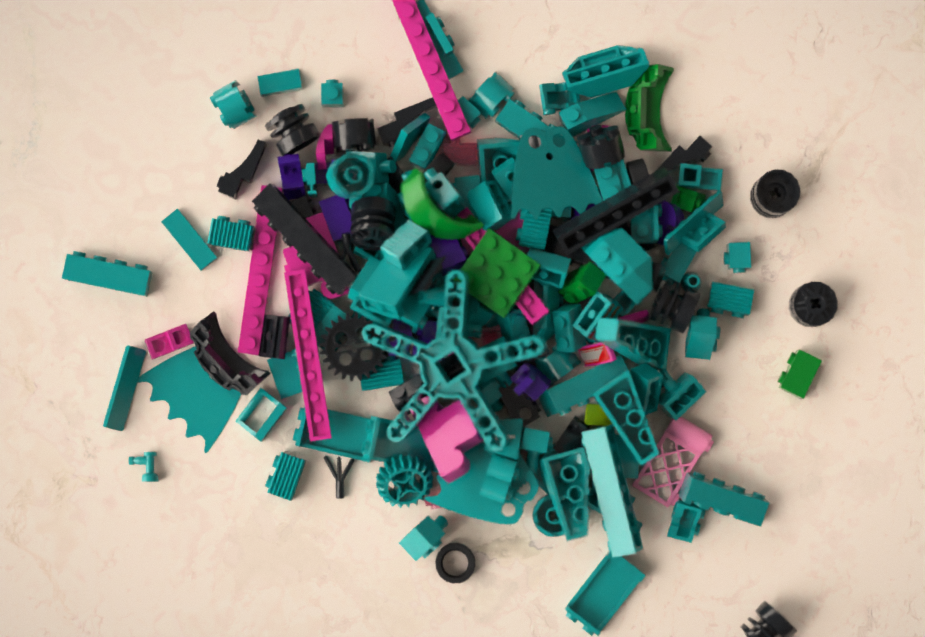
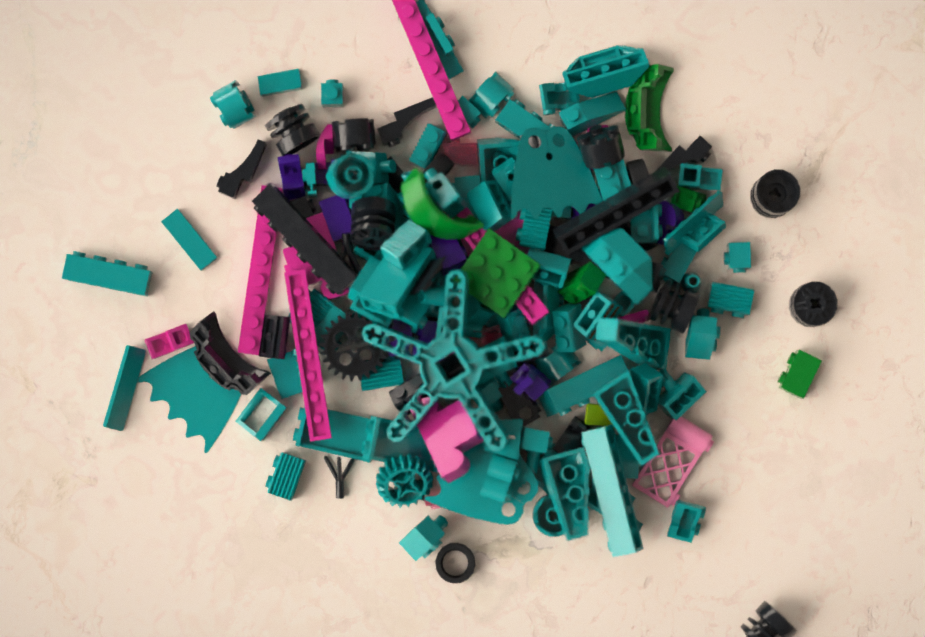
(148, 460): teal piece -> none
(231, 234): teal brick -> none
(408, 136): teal tile -> none
(596, 354): slope -> none
(603, 593): teal panel -> none
(724, 499): teal wedge -> none

